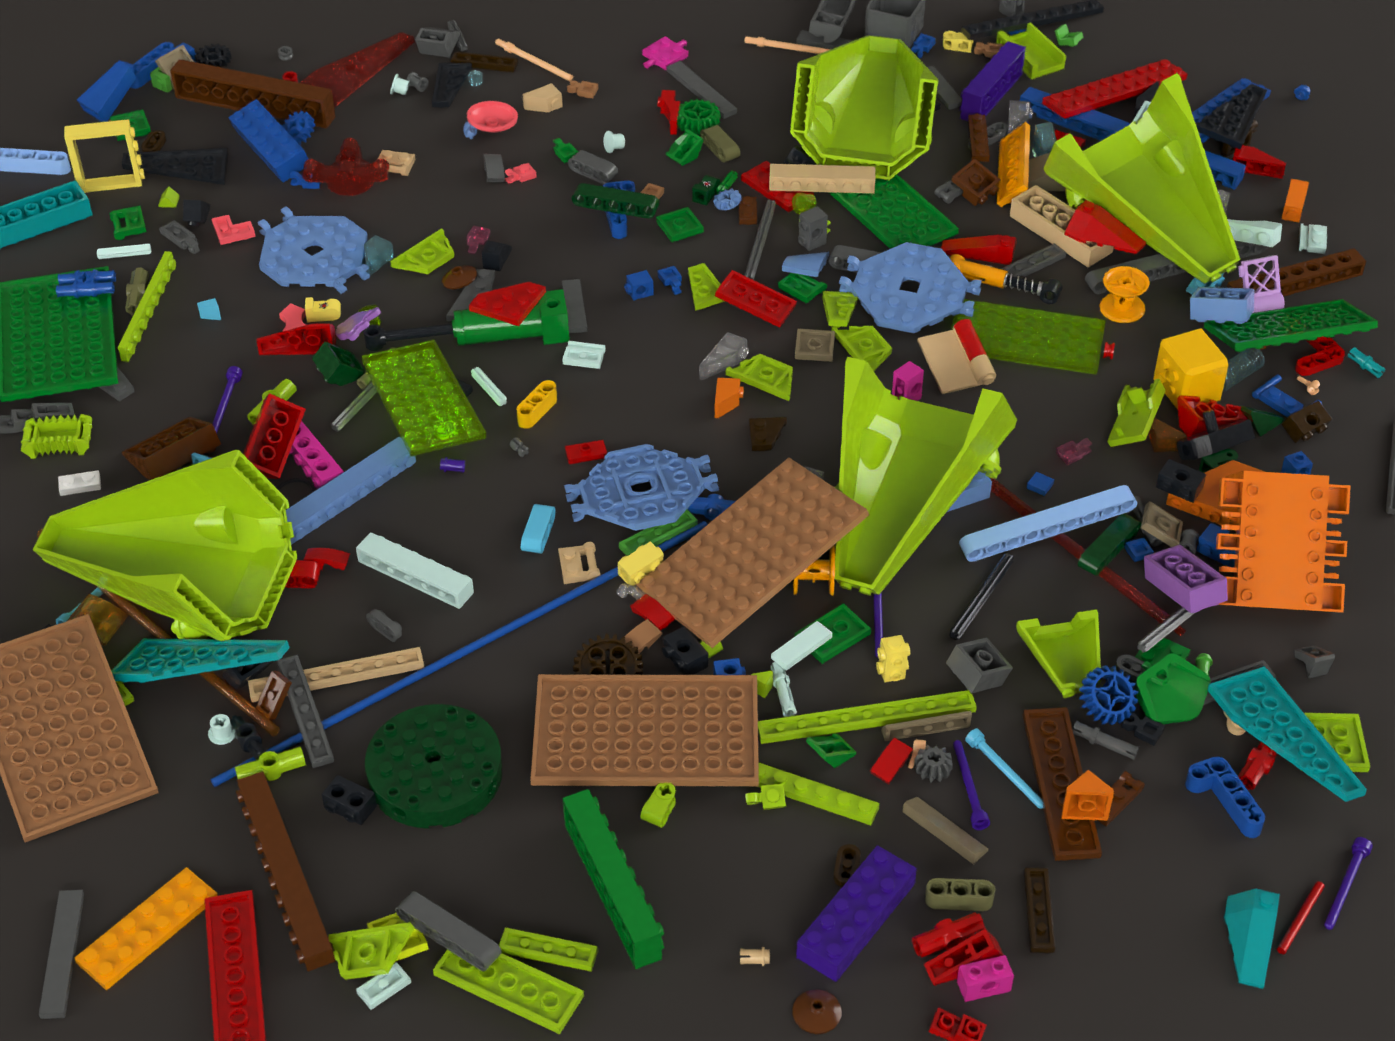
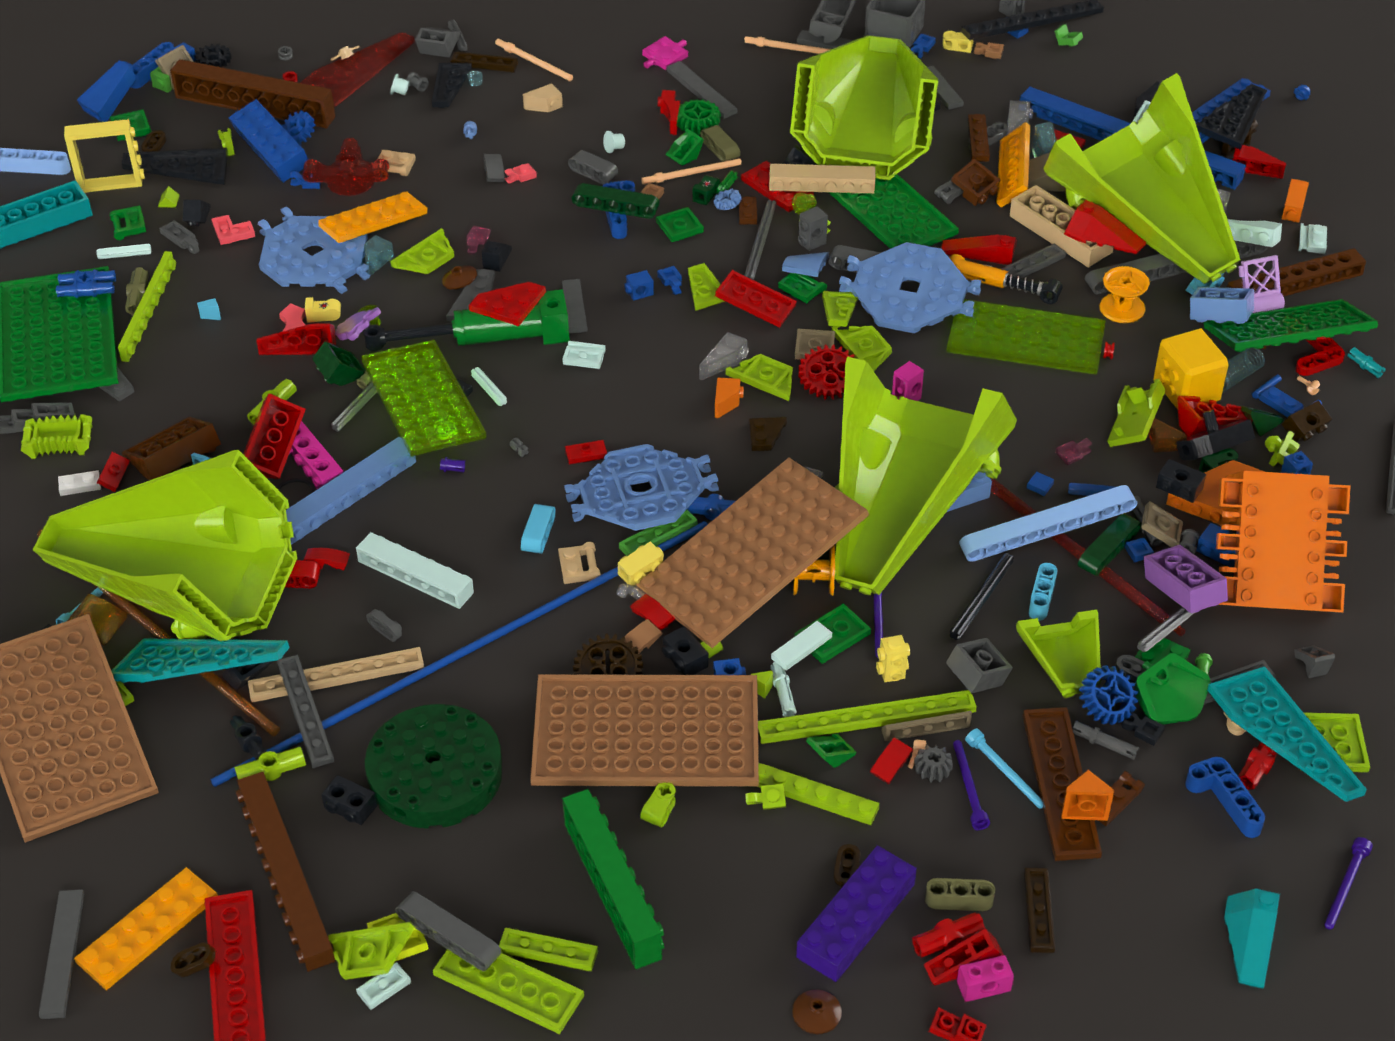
(113, 471): none -> red plate
(193, 959): none -> dark brown plate
(221, 730): light aqua piece -> none
(226, 139): none -> lime plate
(233, 376): dark purple piece -> none
(273, 695): reddish brown plate -> none
(345, 53): none -> tan plate
(372, 217): none -> light orange plate
(492, 116): coral dish -> none
(536, 404): yellow beam -> none
(564, 151): green plate -> none
(583, 89): medium nougat plate -> none
(659, 177): none -> light nougat bar
(757, 956): tan pin -> none
(824, 371): none -> red gear
(944, 829): dark tan slope -> none
(957, 358): tan door -> none
(993, 81): dark purple brick -> none
(1040, 53): lime panel -> none
(1042, 591): none -> medium azure beam
(1086, 489): none -> blue axle
(1110, 89): red plate -> none
(1281, 447): none -> lime hips
(1300, 917): red bar -> none

